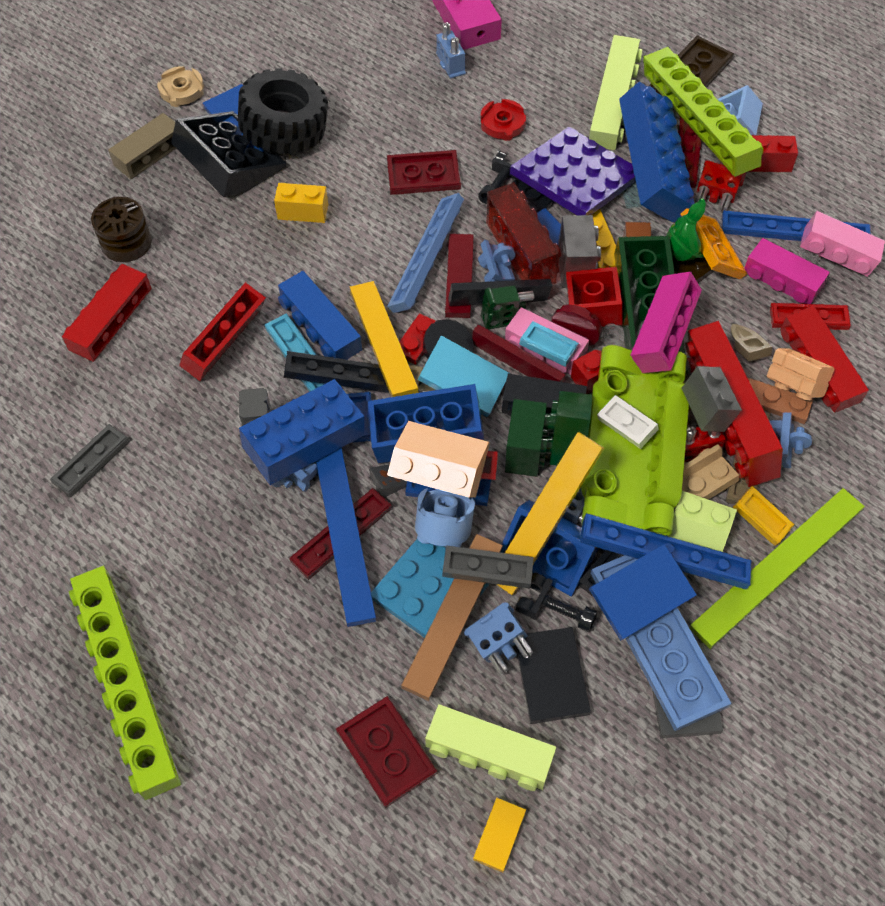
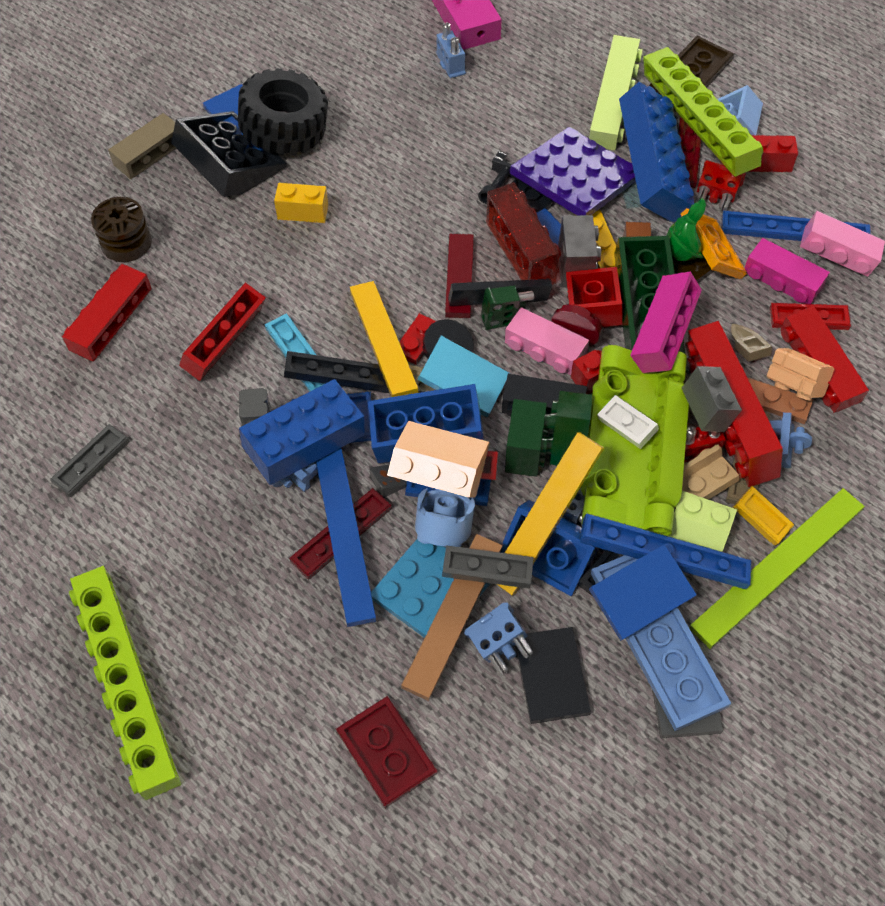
(191, 87): tan plate -> none
(319, 317): blue brick -> none
(423, 172): dark red tile -> none
(425, 253): medium blue plate -> none
(489, 747): yellowish green brick -> none
(497, 260): medium blue hips -> none
(499, 835): yellow tile -> none
(502, 129): red plate -> none
(514, 356): dark red tile -> none
(528, 608): black bar -> none
(549, 343): medium azure tile -> none
(612, 329): clear plate -> none

